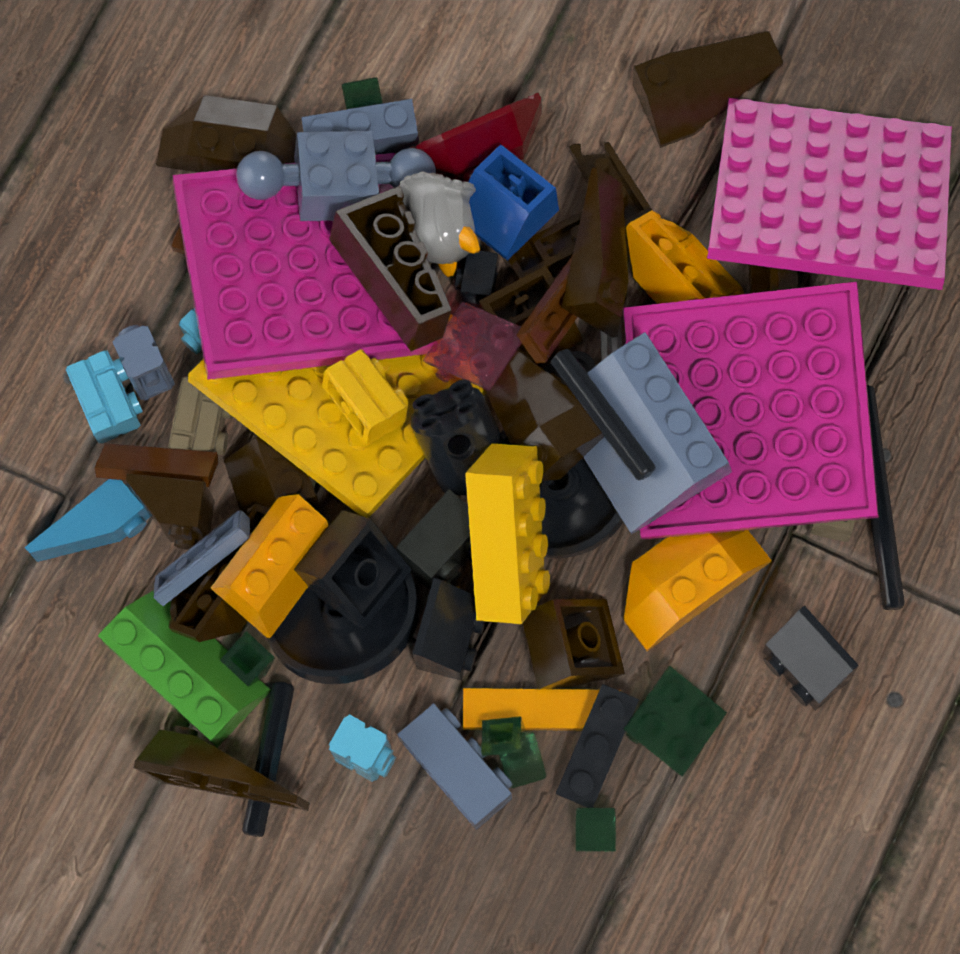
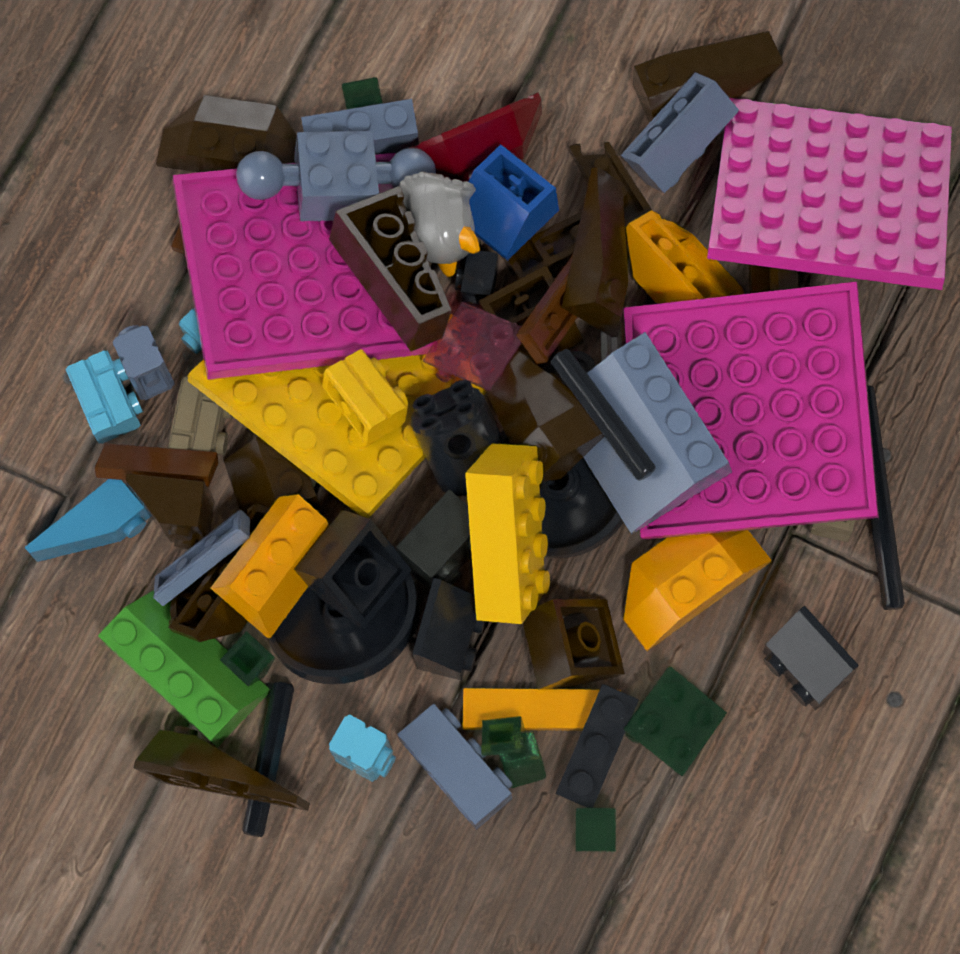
(680, 132): none -> sand blue brick

